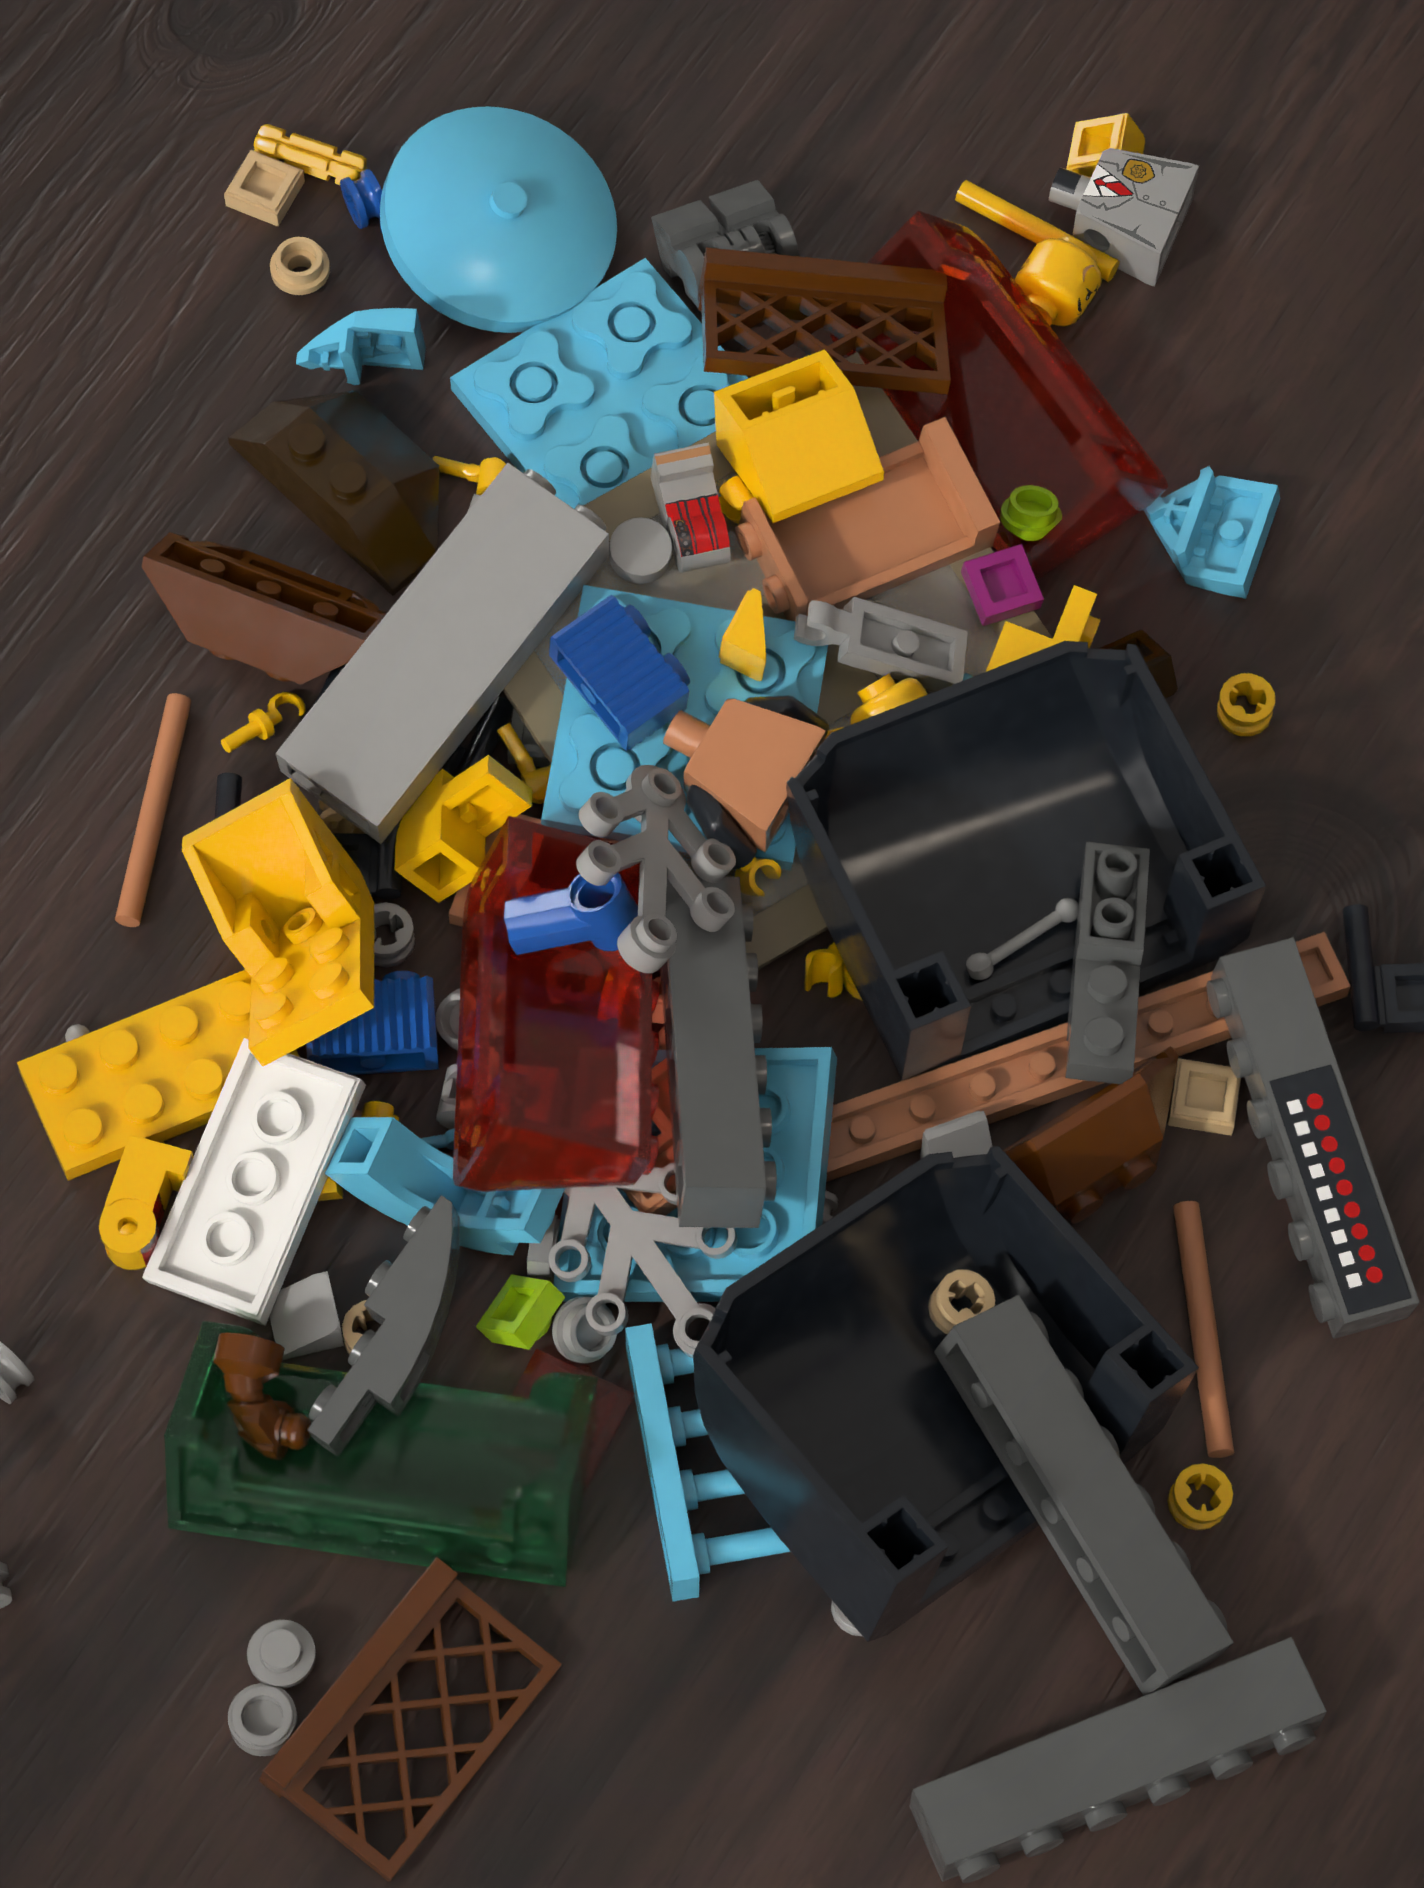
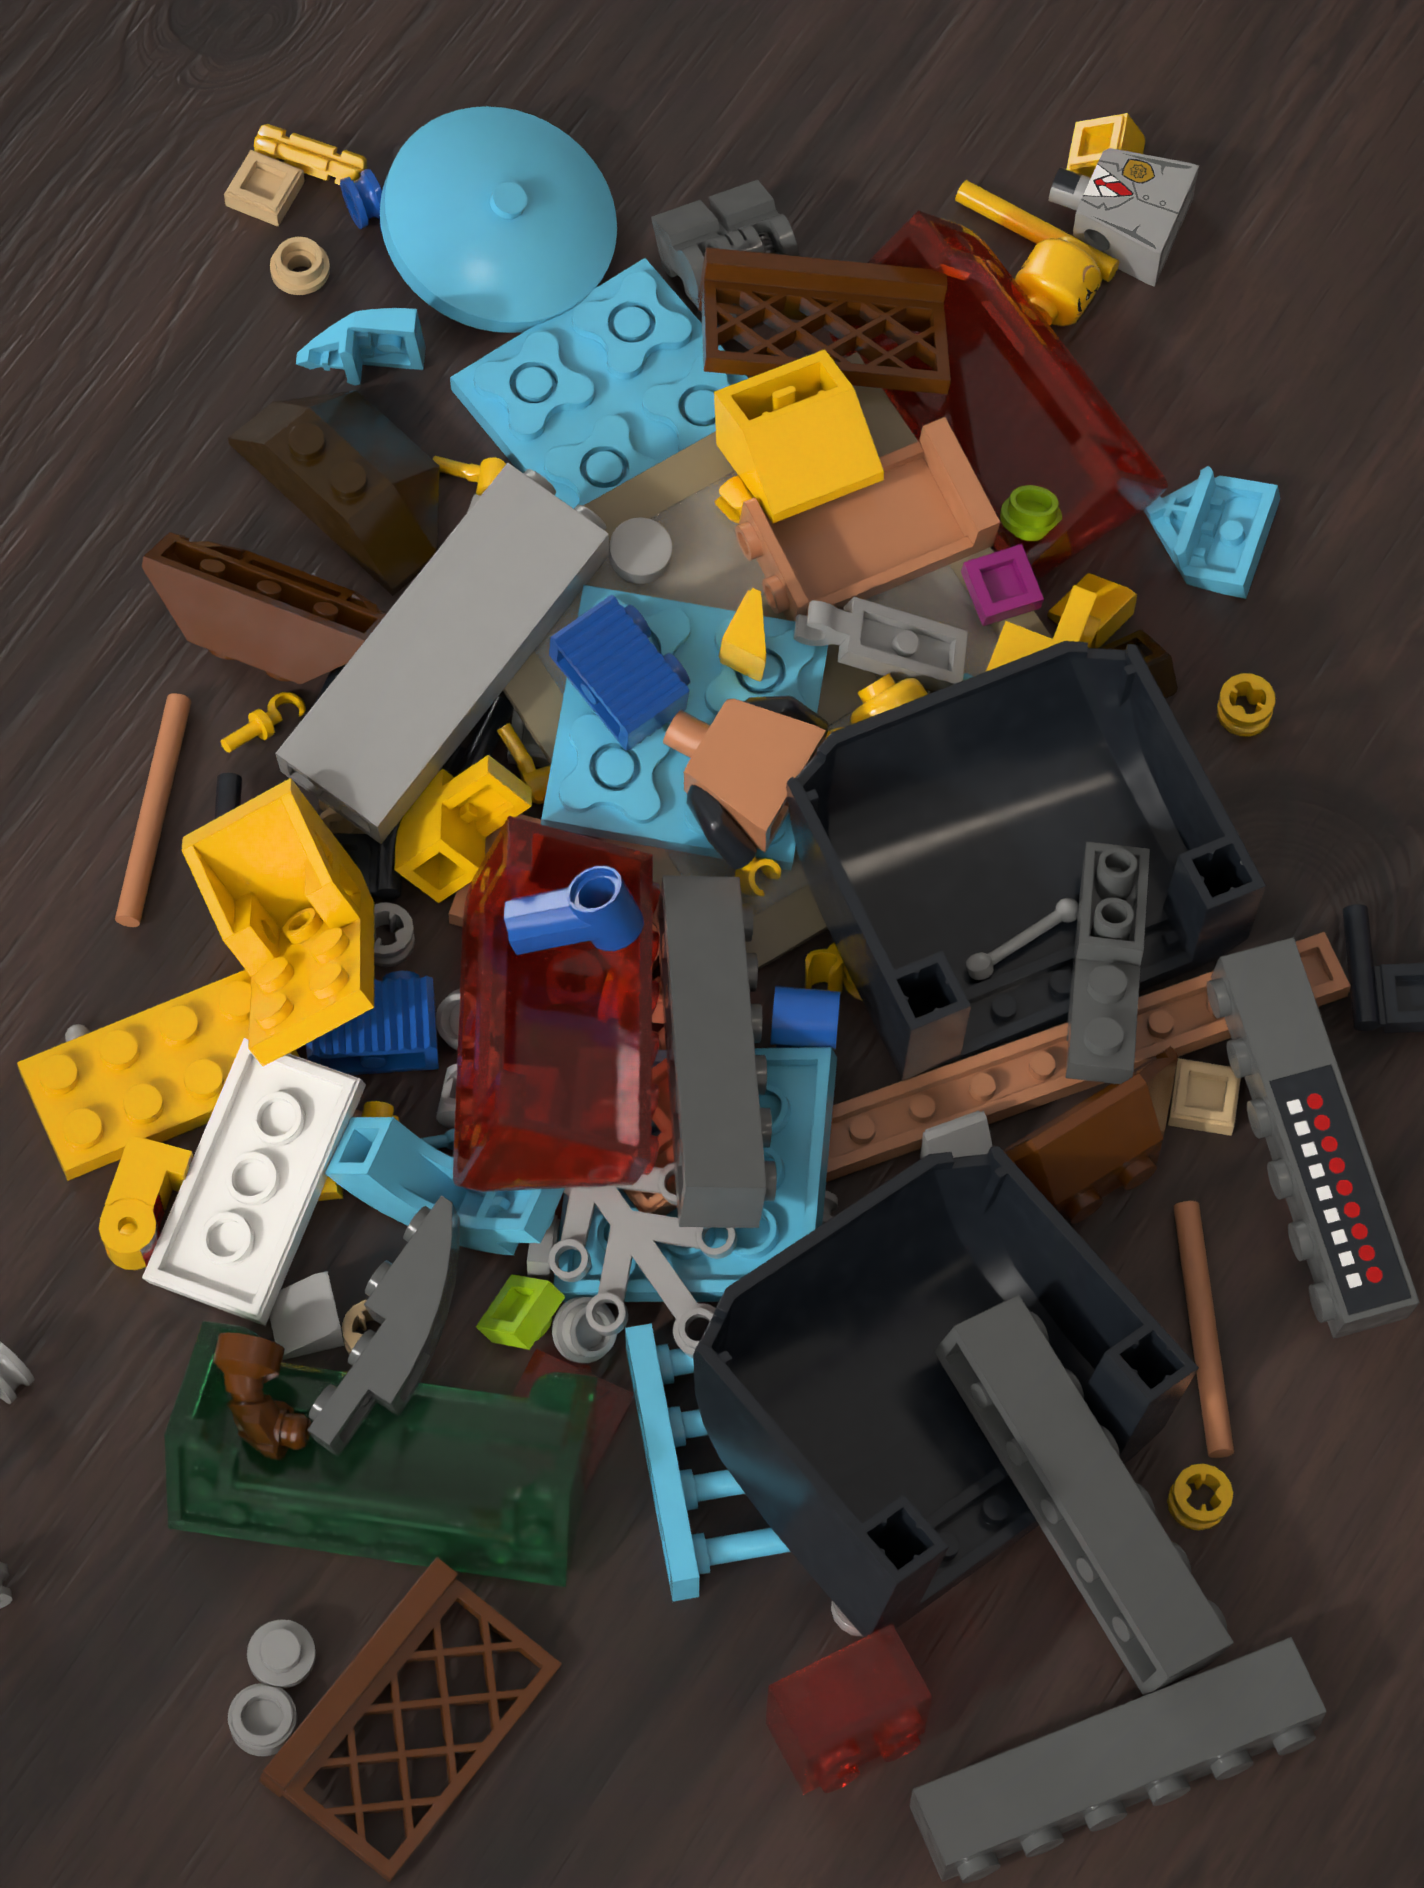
(658, 803): light grey plant -> none
(691, 507): leg -> none
(804, 1017): none -> blue piece
(849, 1711): none -> clear red brick
(956, 1286): tan bush -> none
(1112, 605): none -> yellow slope

